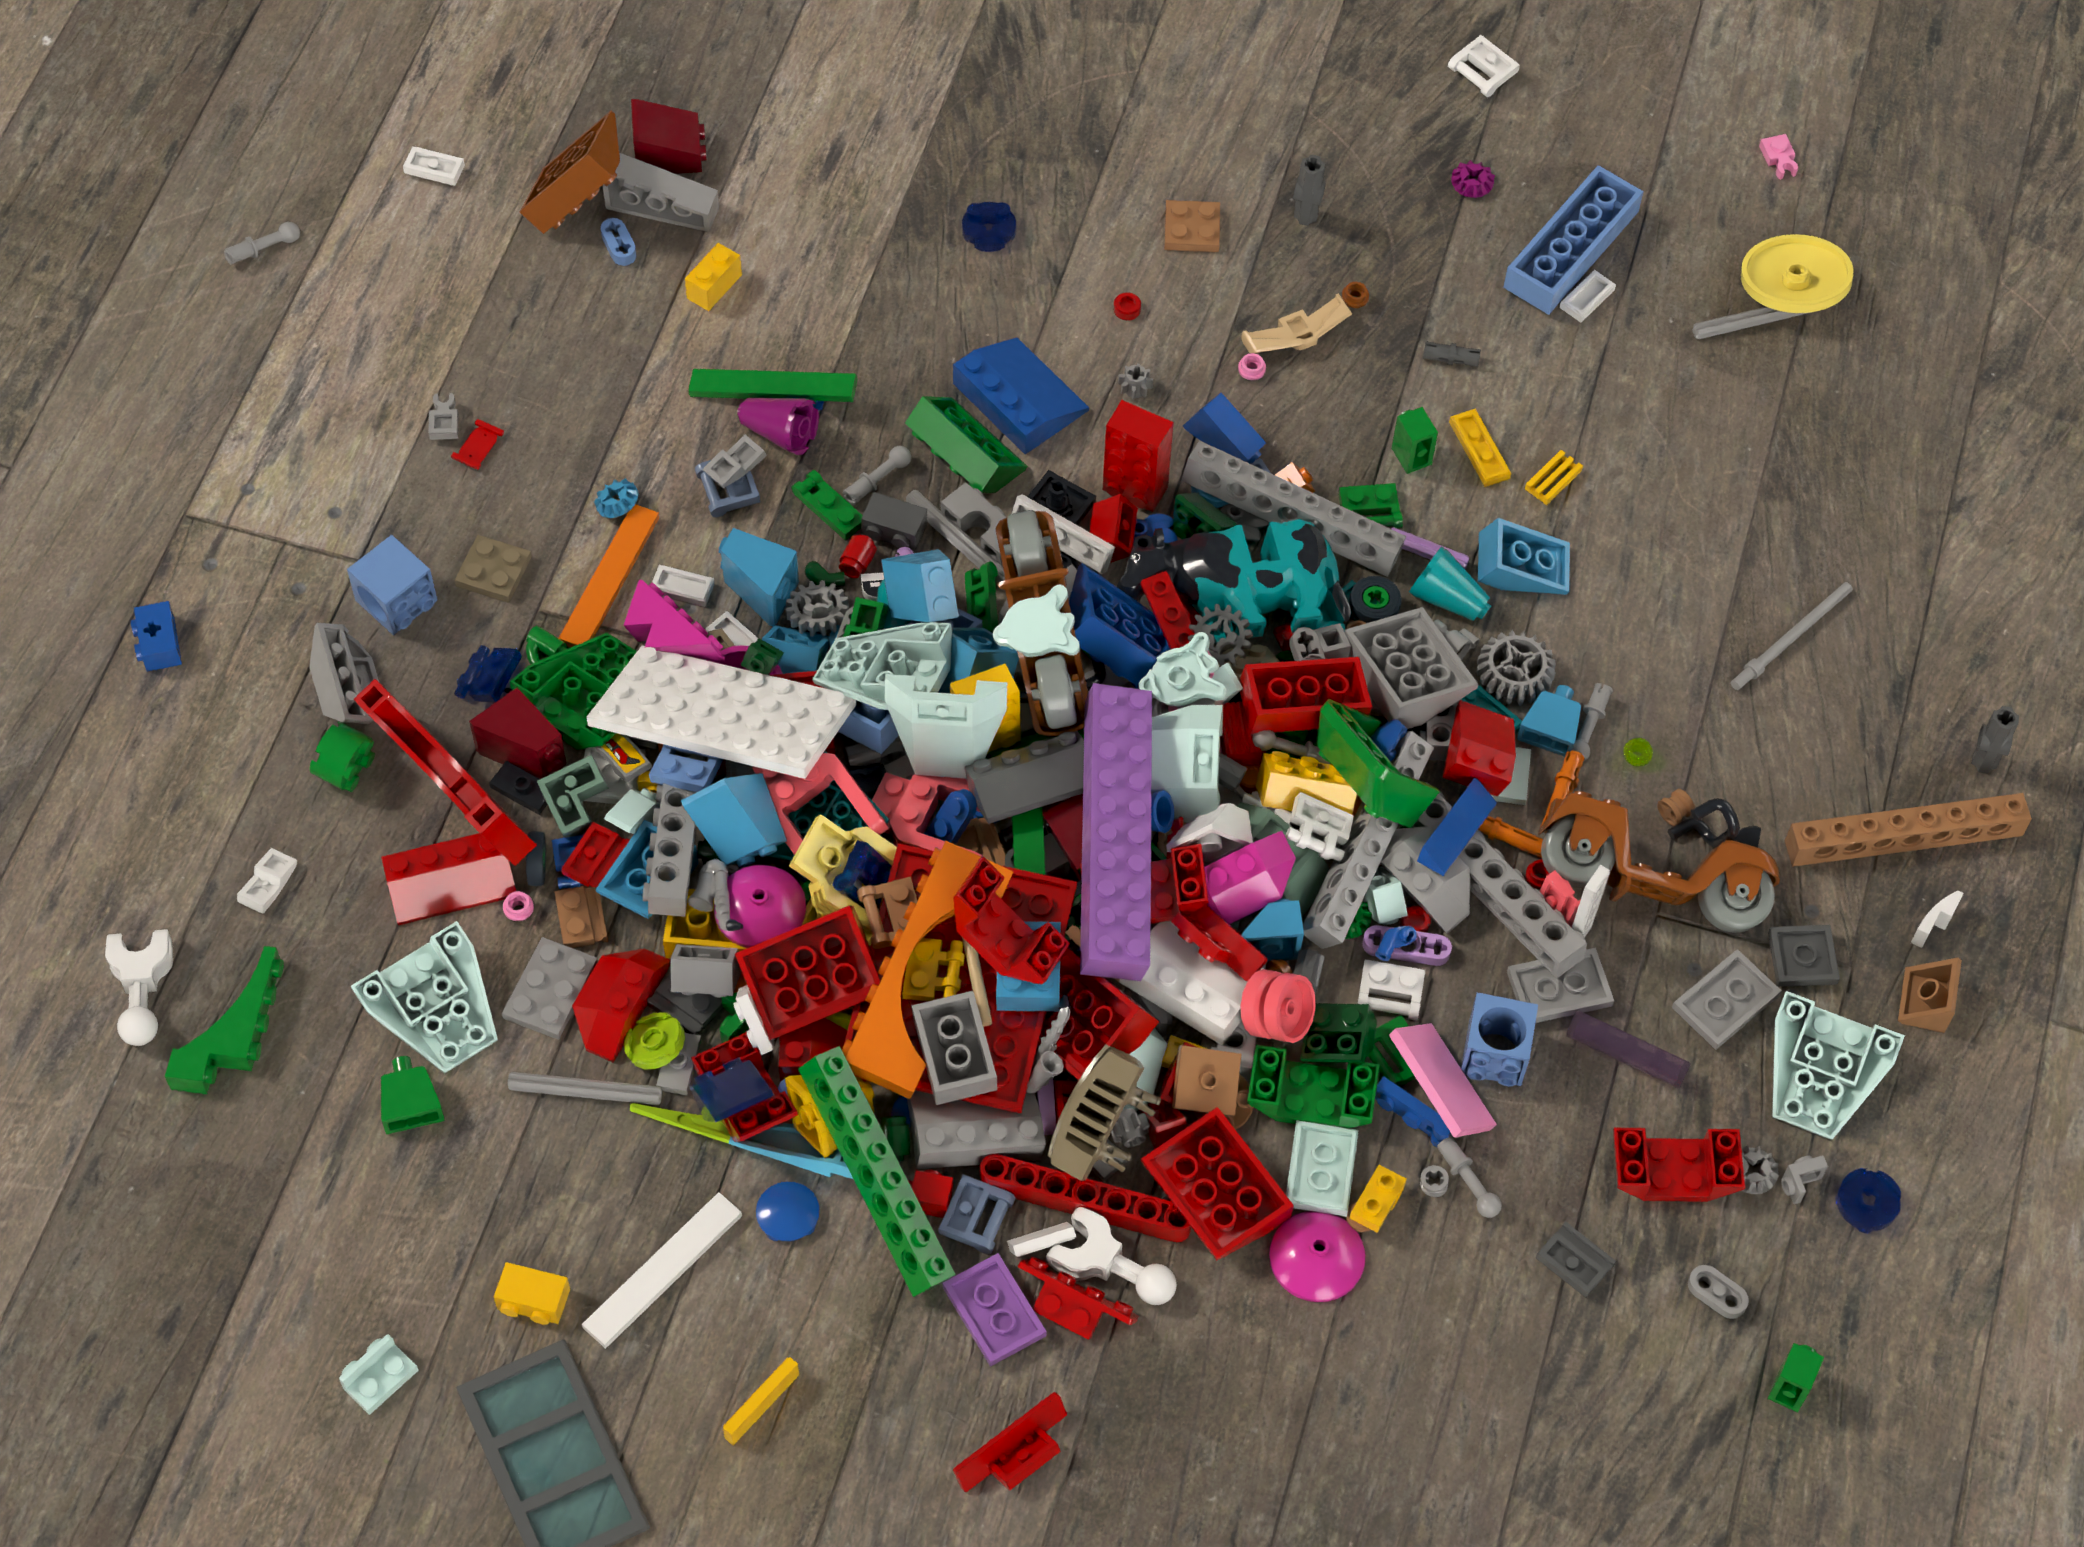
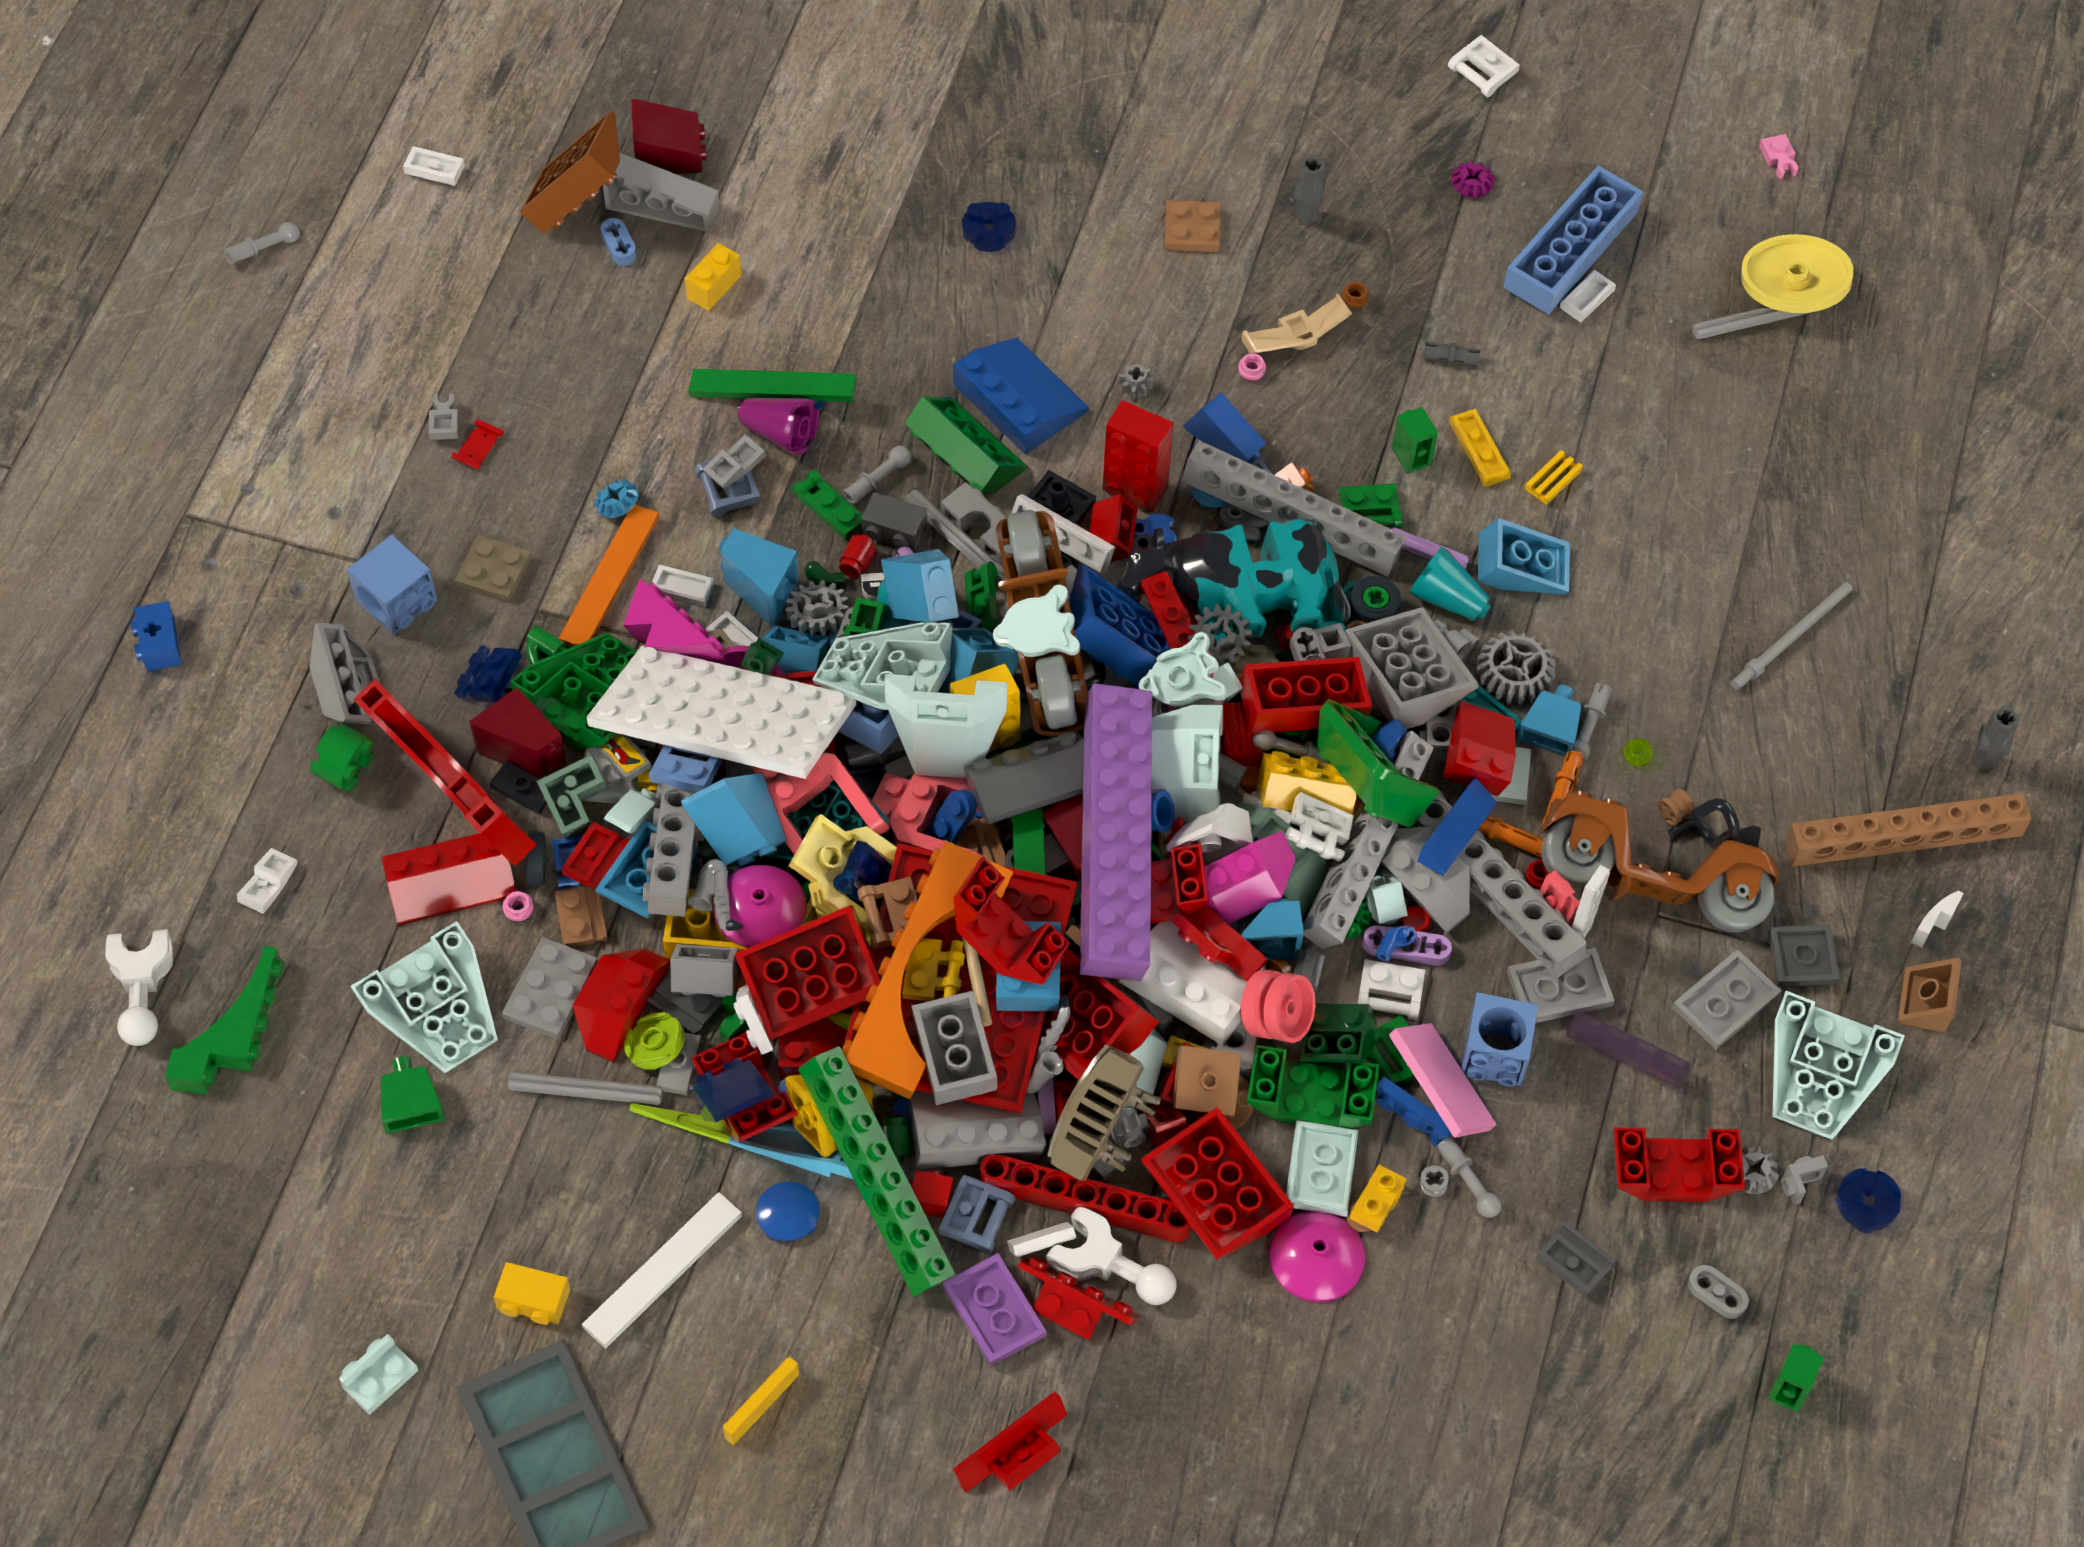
(1127, 306): red tile -> none
(1197, 515): dark green slope -> none

